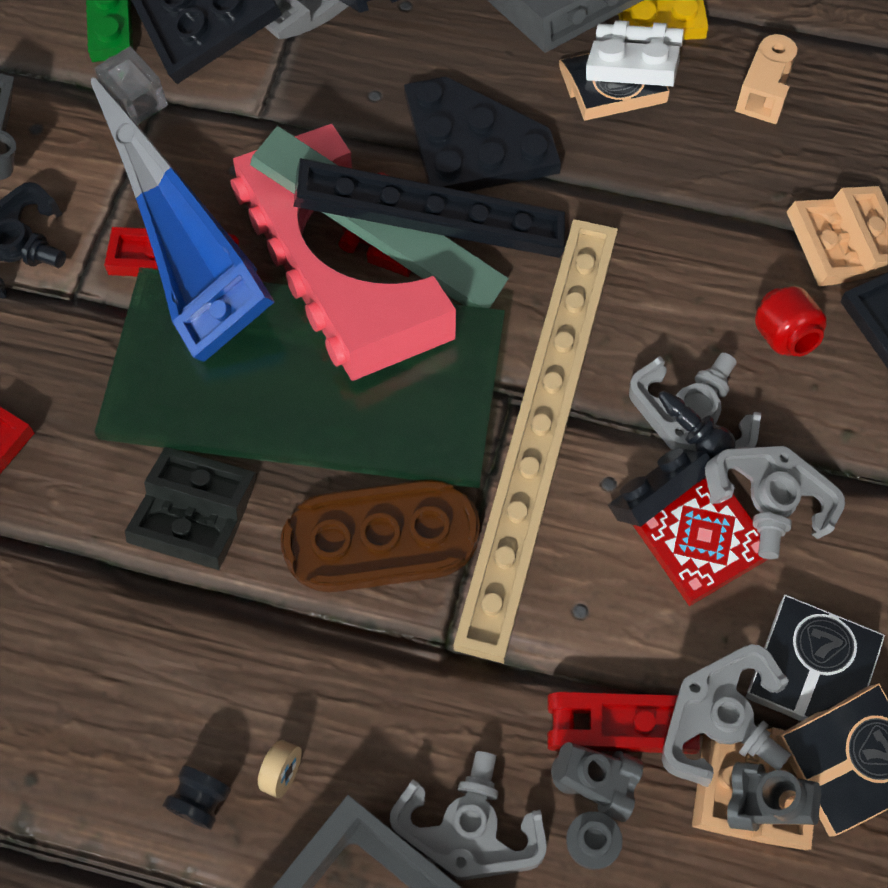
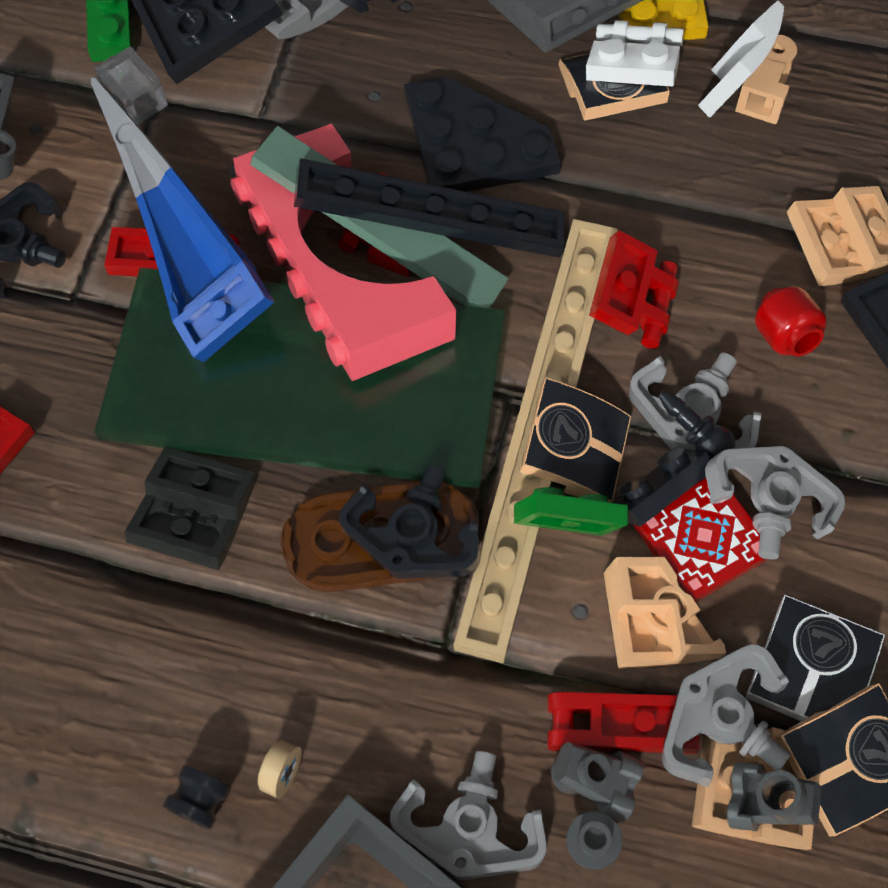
(408, 541): none -> black piece
(576, 440): none -> black slope
(584, 514): none -> green plate
(624, 285): none -> red plate
(654, 617): none -> light nougat slope
(744, 57): none -> white slope

